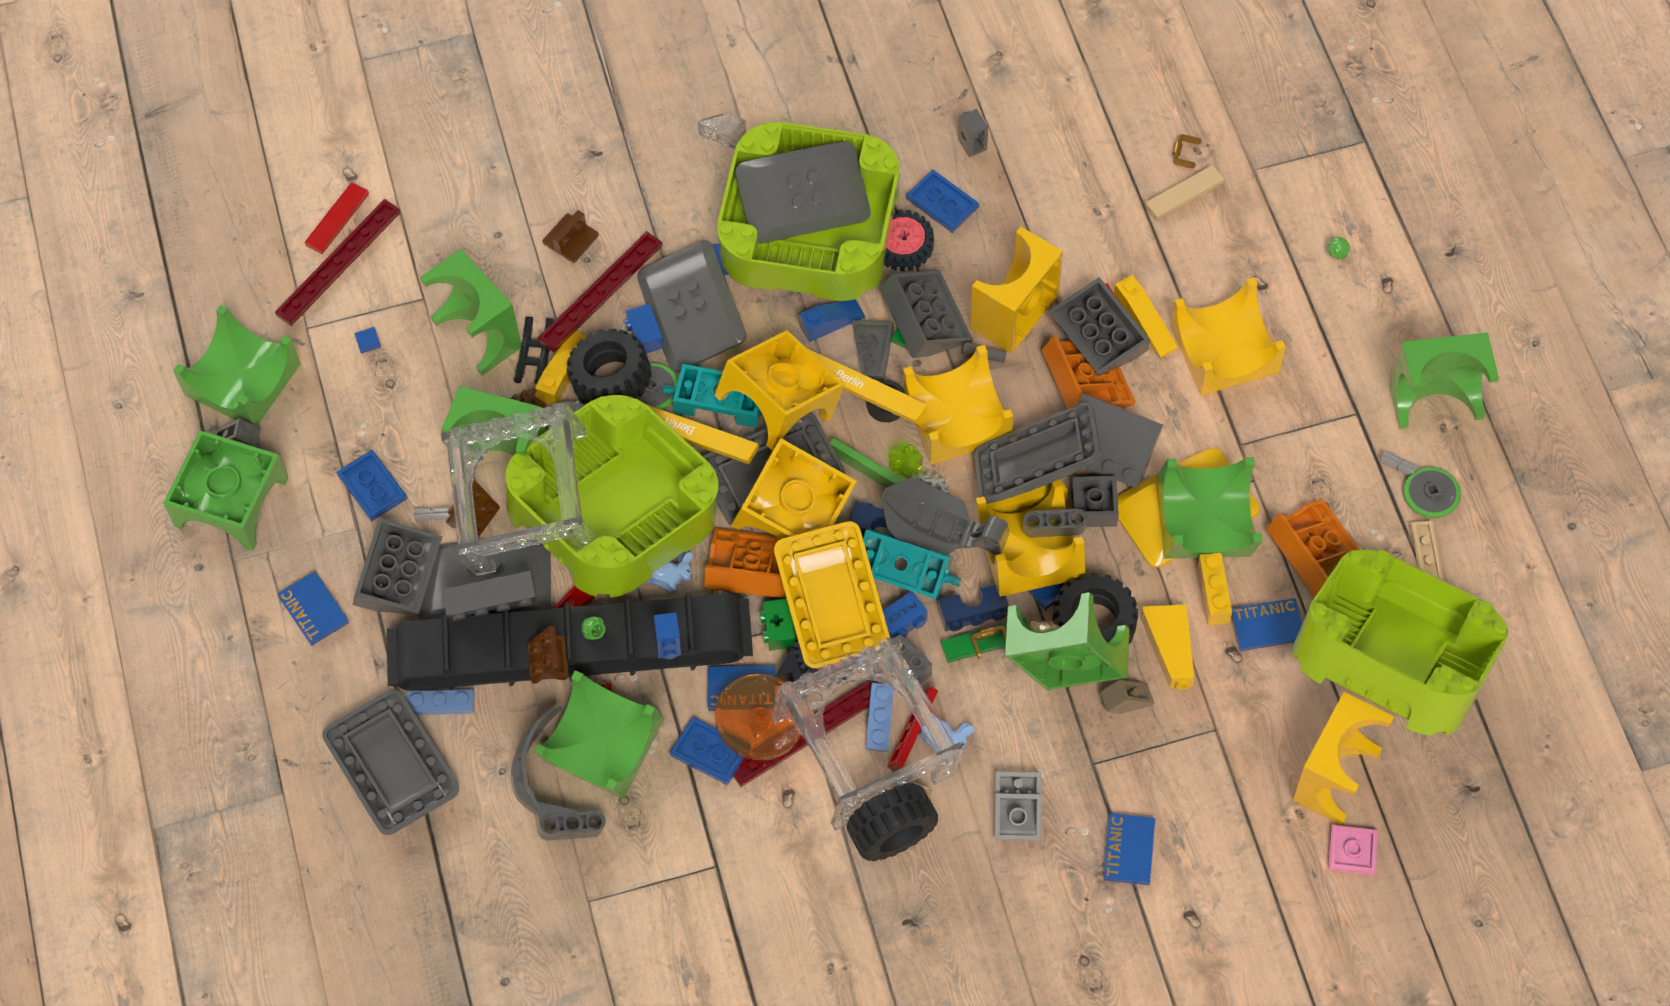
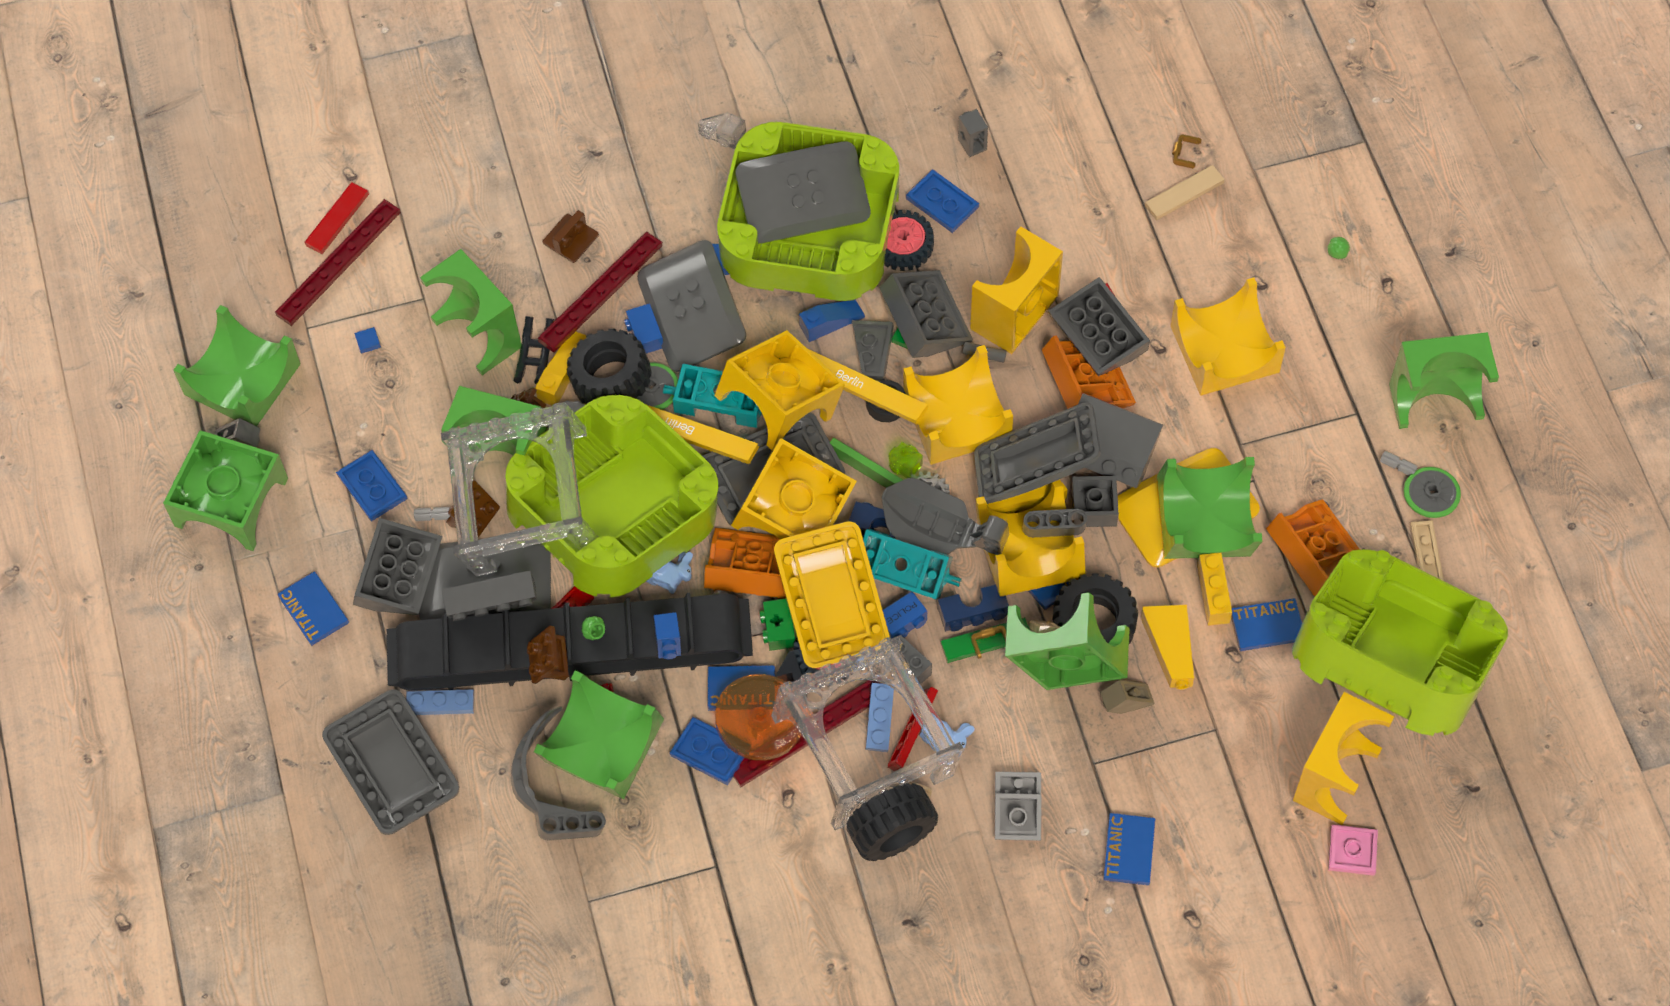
(1143, 312): yellow slope -> none

